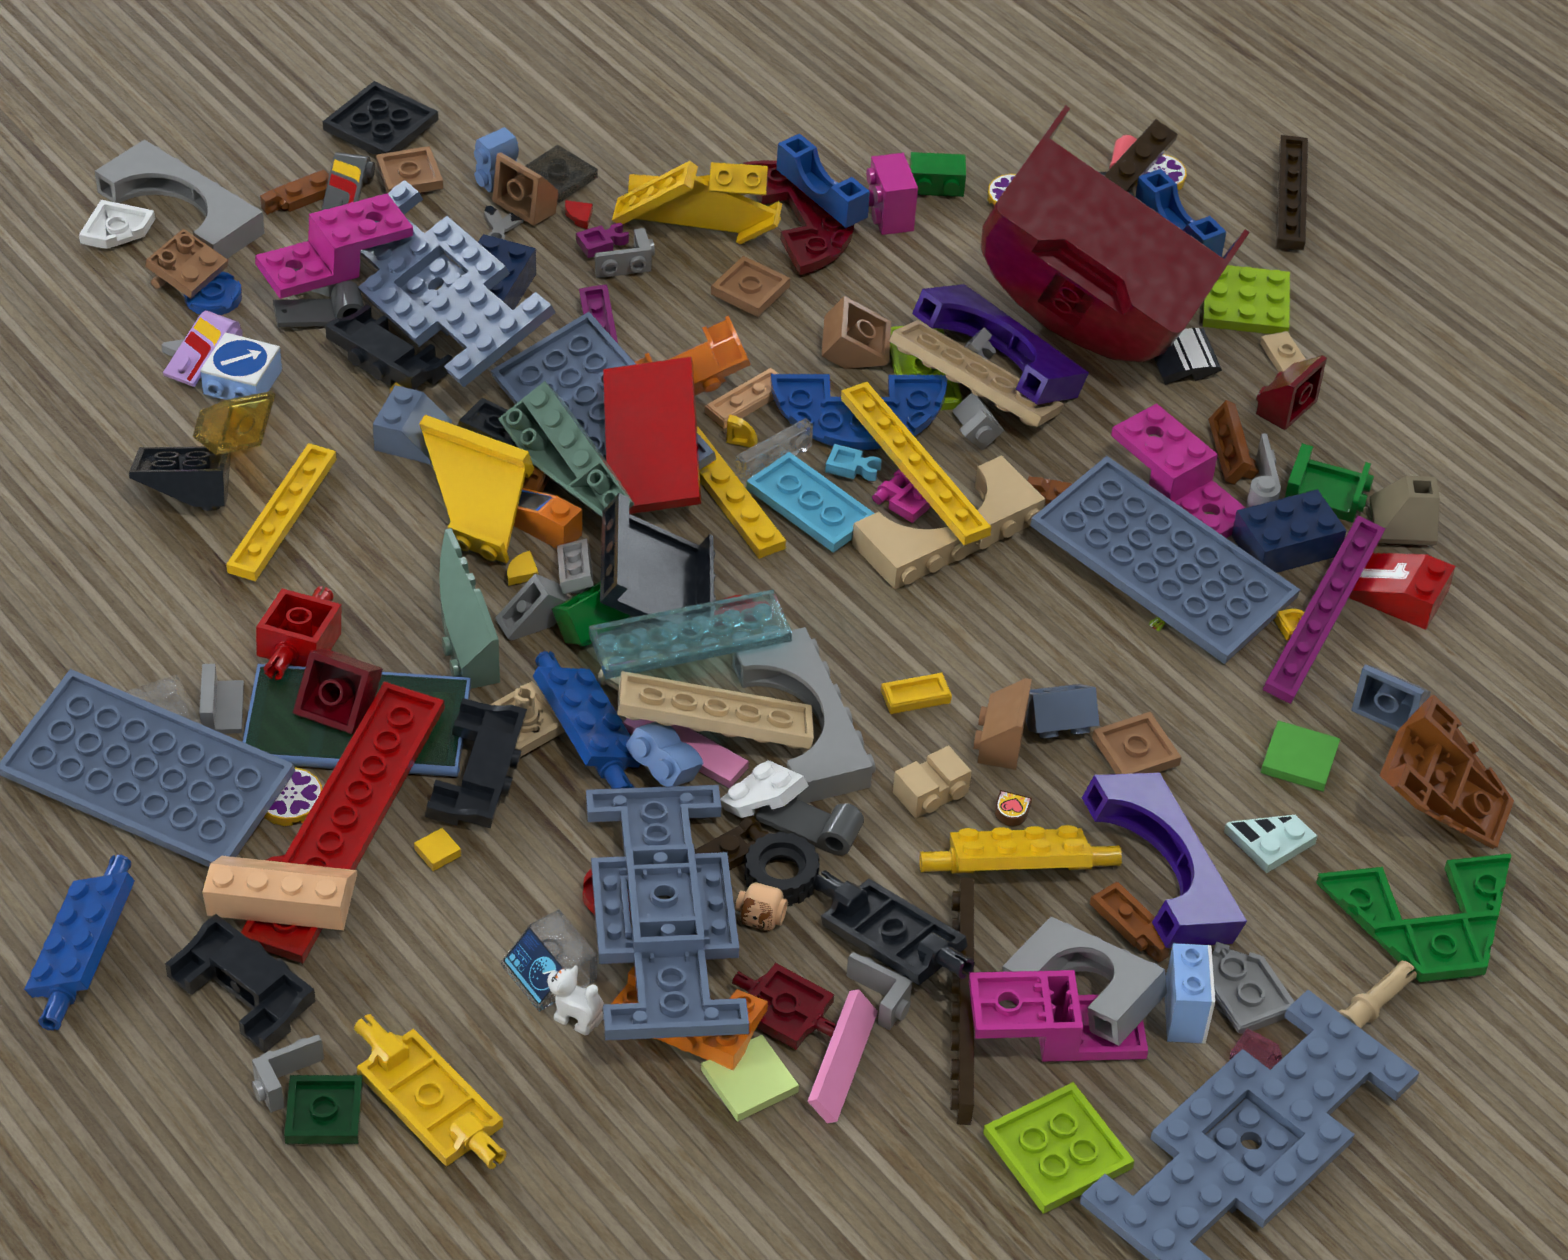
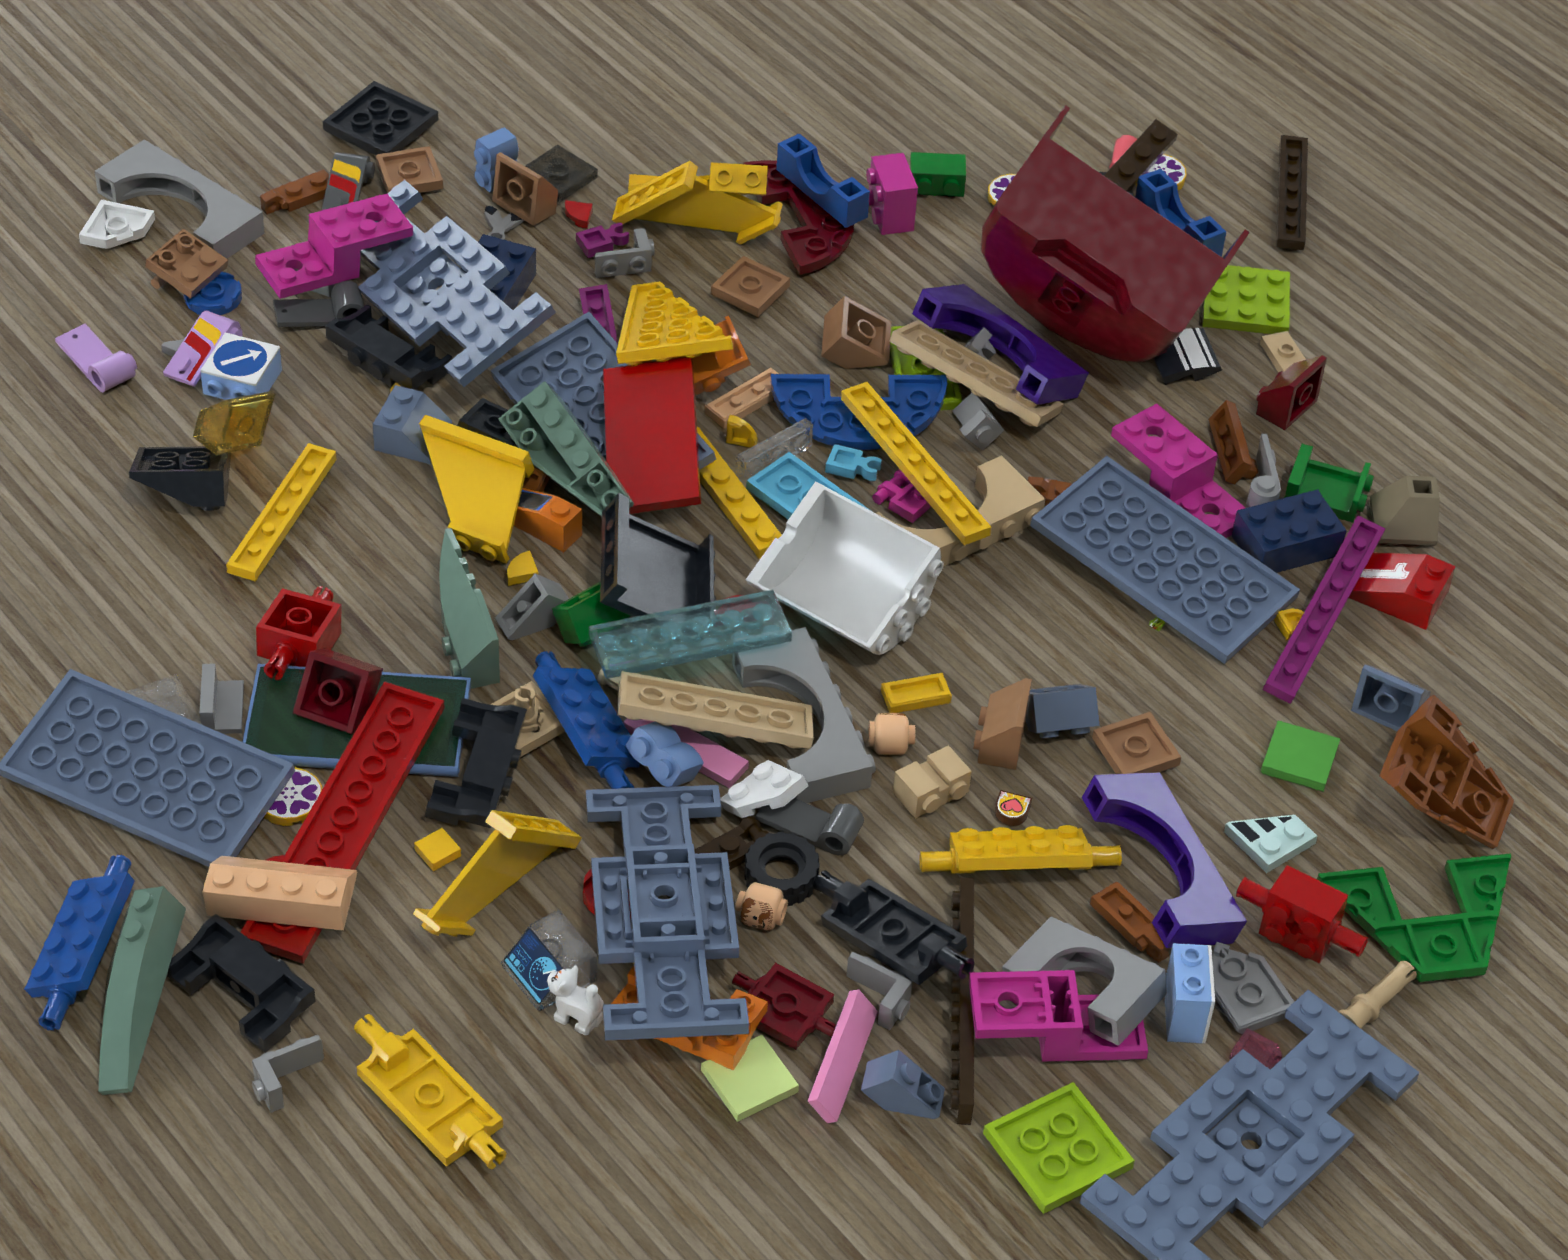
(95, 359): none -> lavender door
(136, 983): none -> sand green wedge
(323, 1109): dark green plate -> none
(502, 860): none -> yellow piece
(575, 566): light grey plate -> none
(665, 328): none -> yellow wing
(850, 570): none -> white cylinder
(891, 734): none -> light nougat head
(902, 1086): none -> sand blue slope
(1302, 914): none -> red brick

